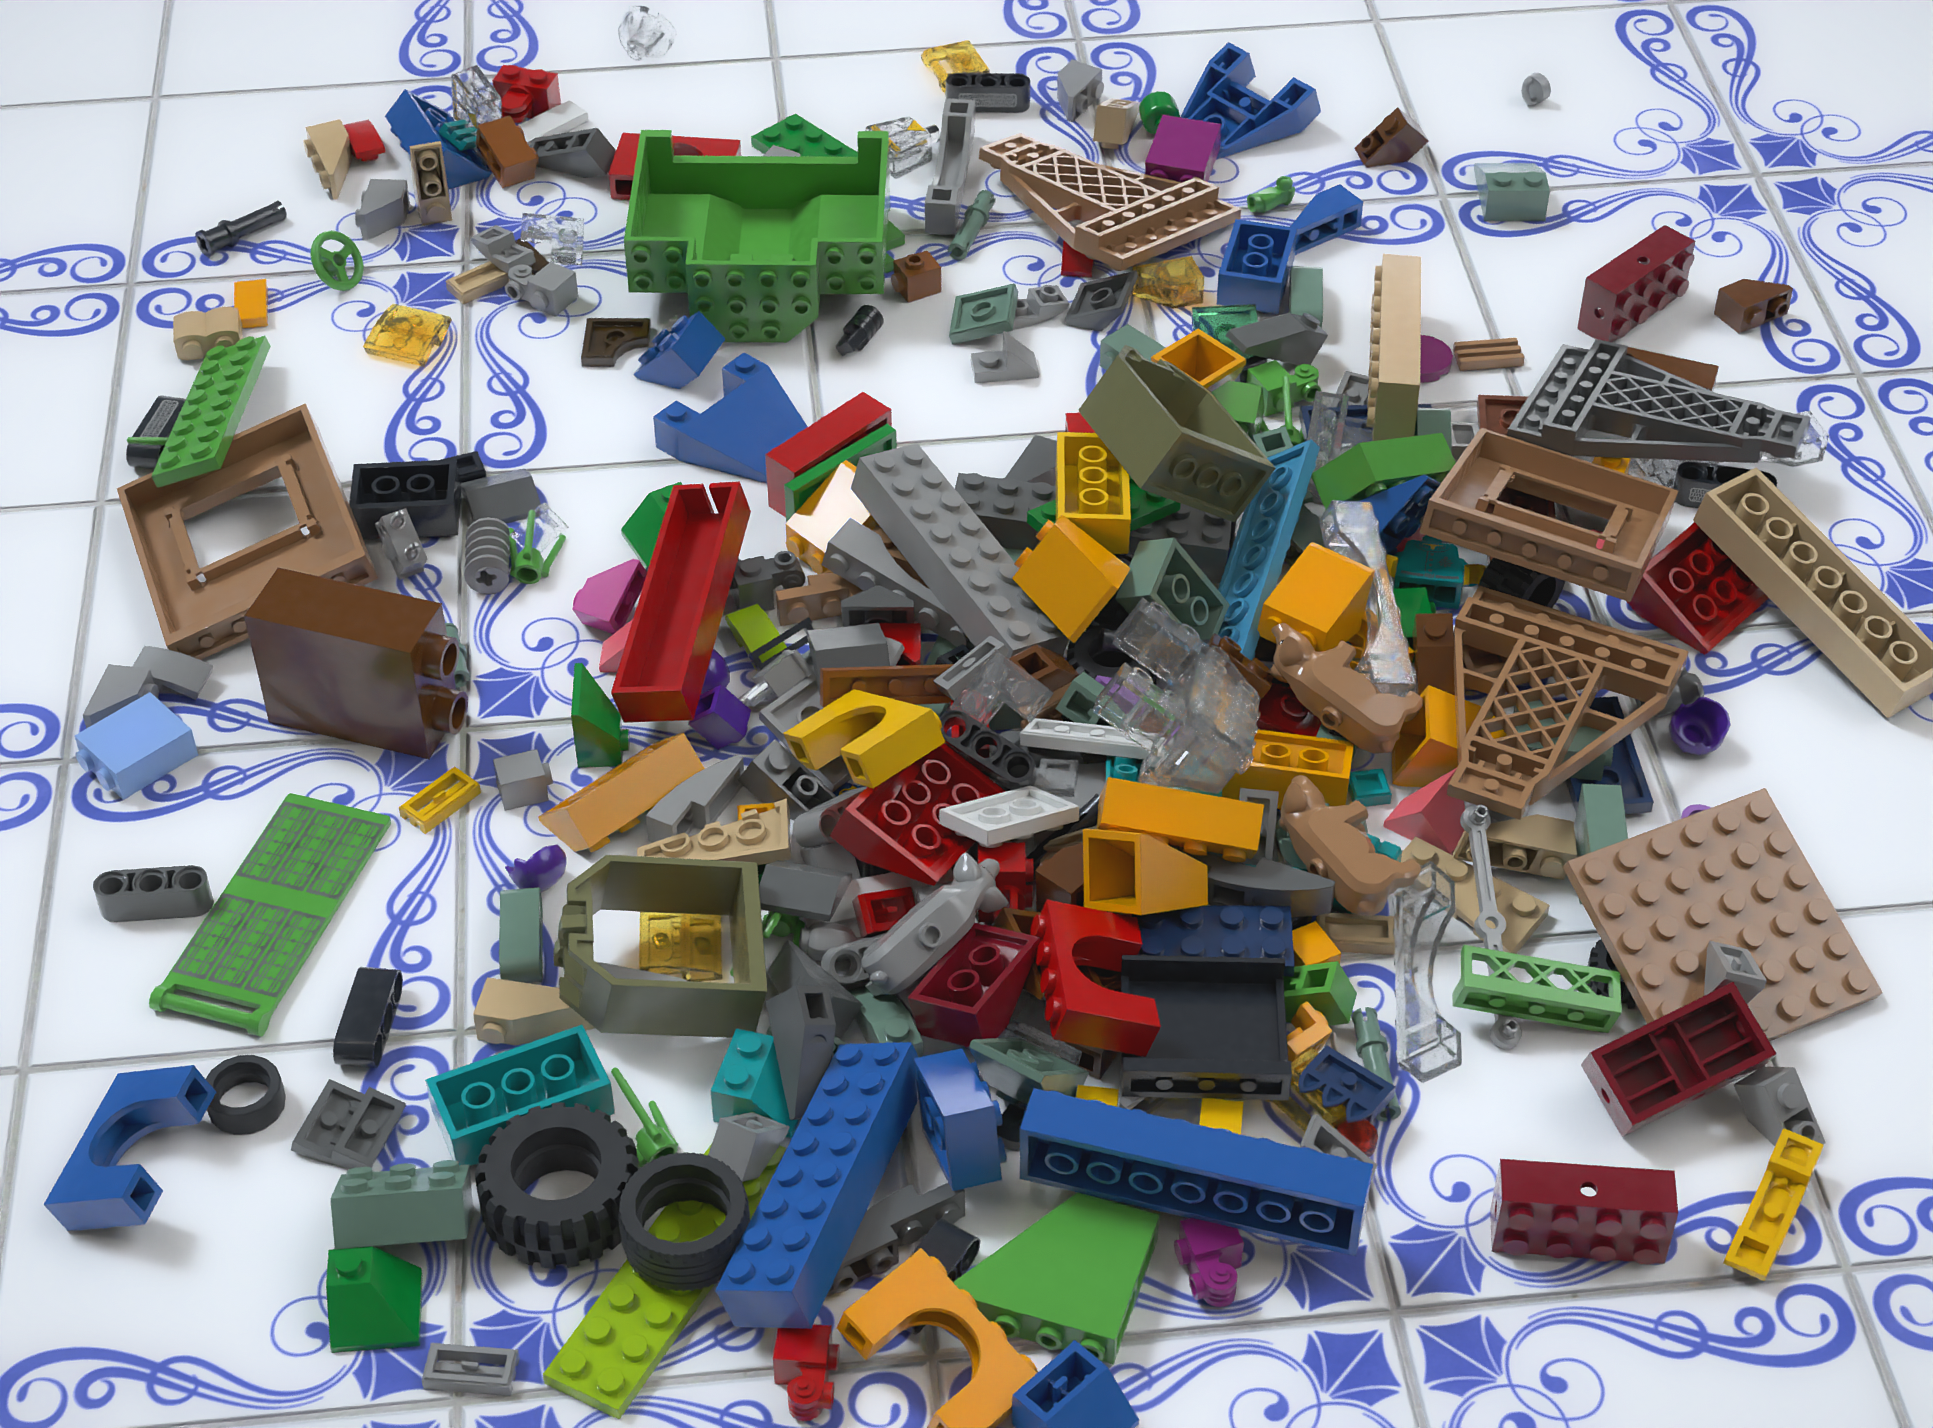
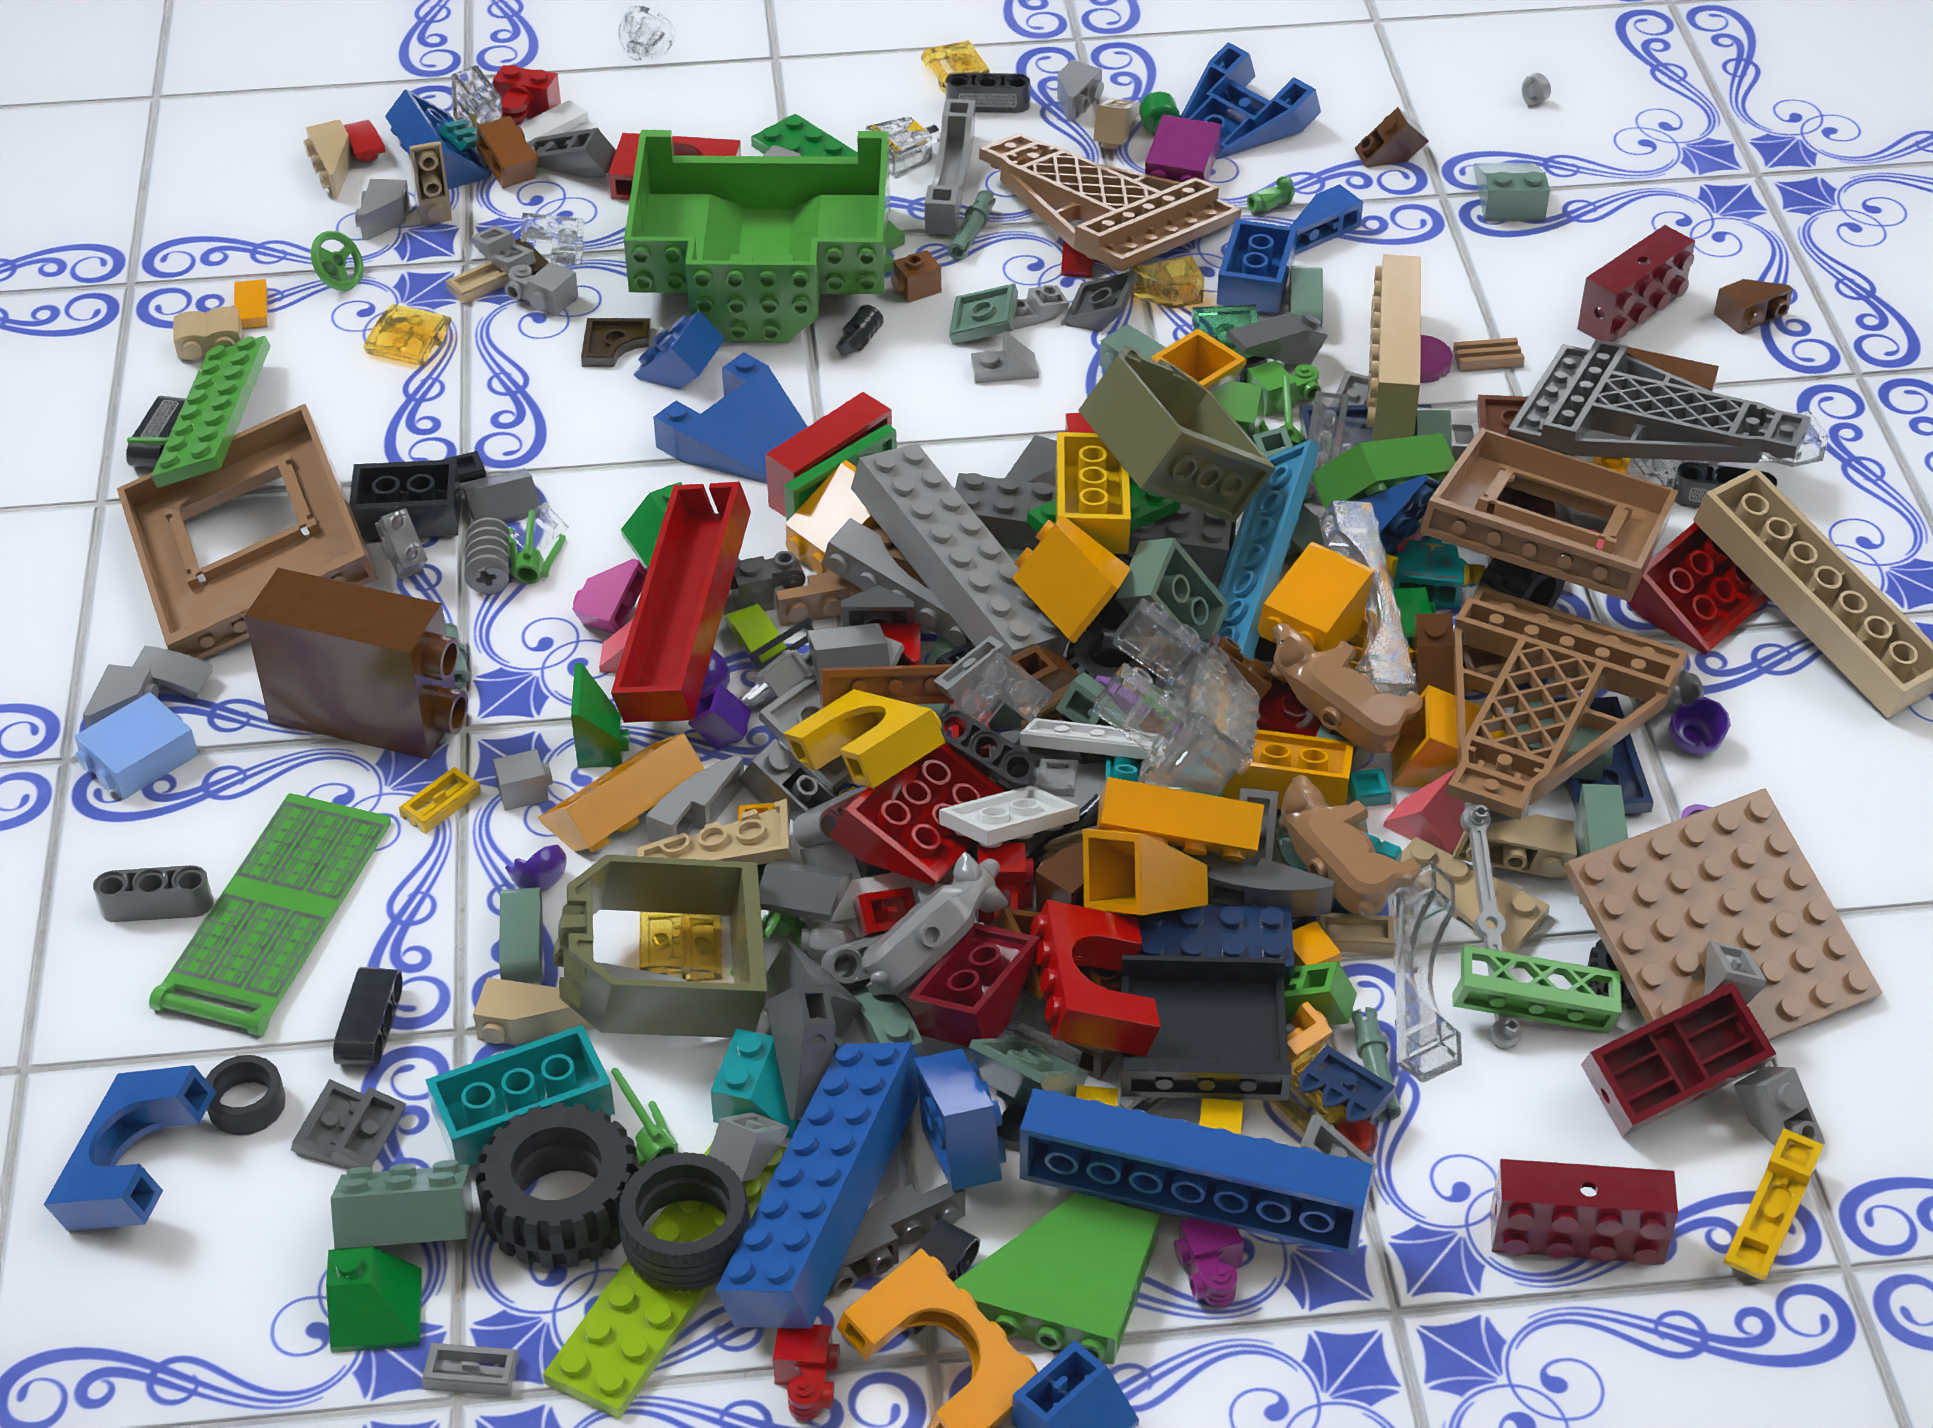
(229, 232): black pin -> none

